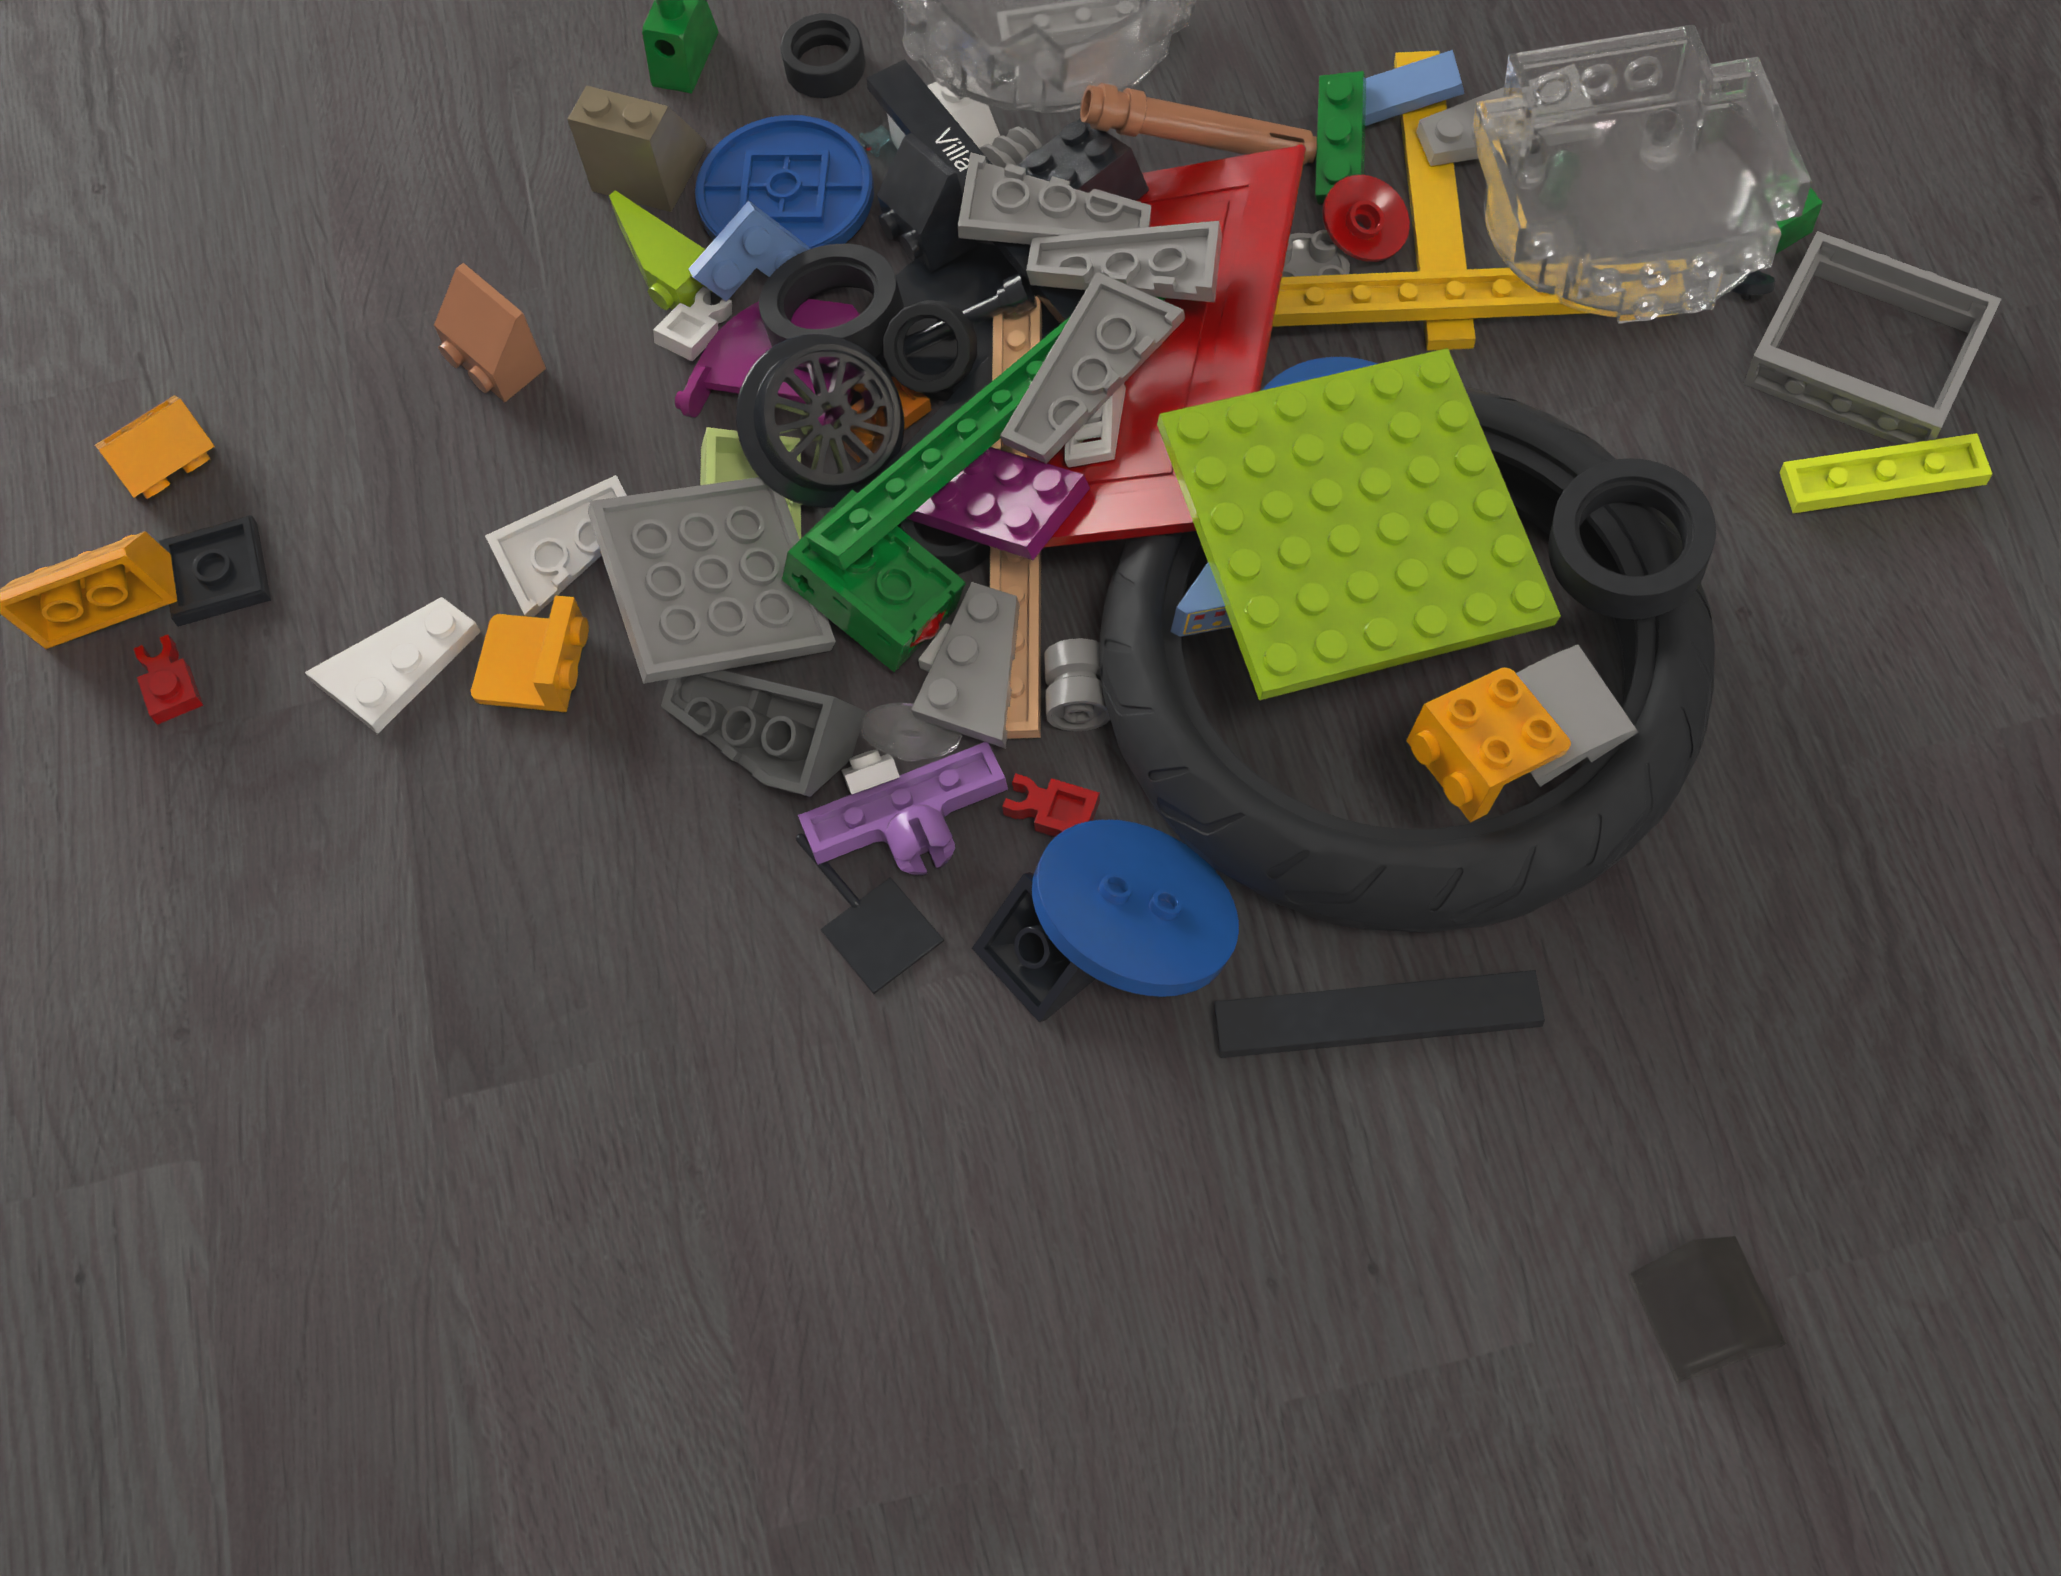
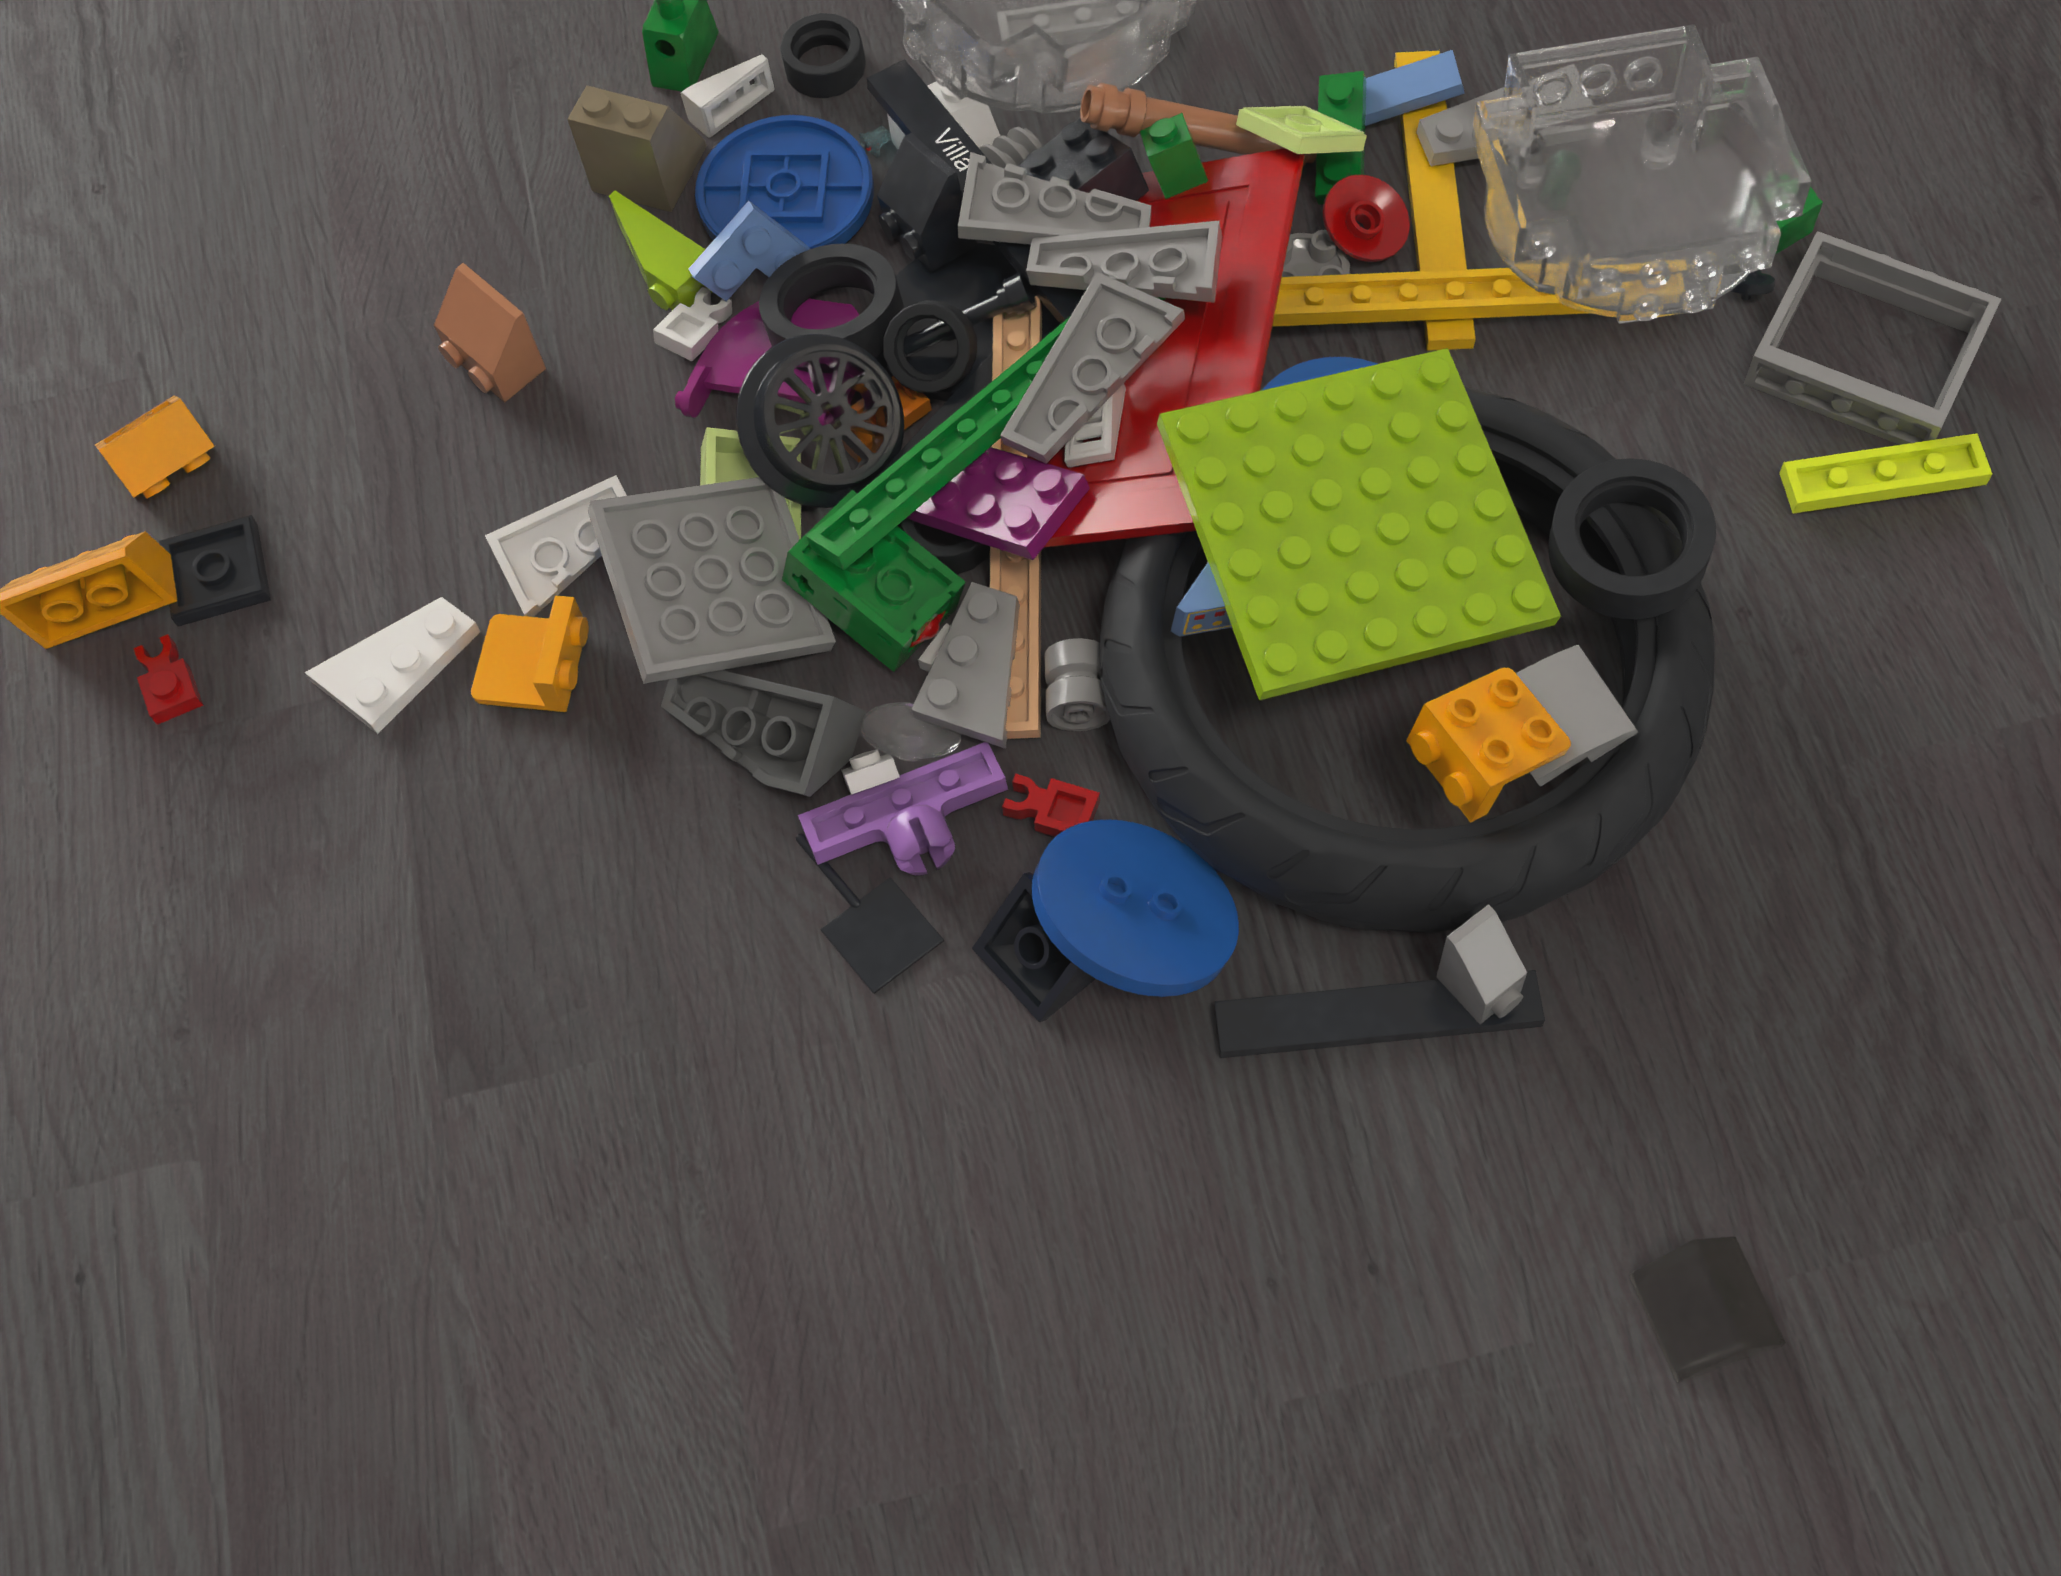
(716, 101): none -> white slope
(1173, 155): none -> green brick
(1301, 129): none -> yellowish green tile
(1482, 967): none -> light grey slope

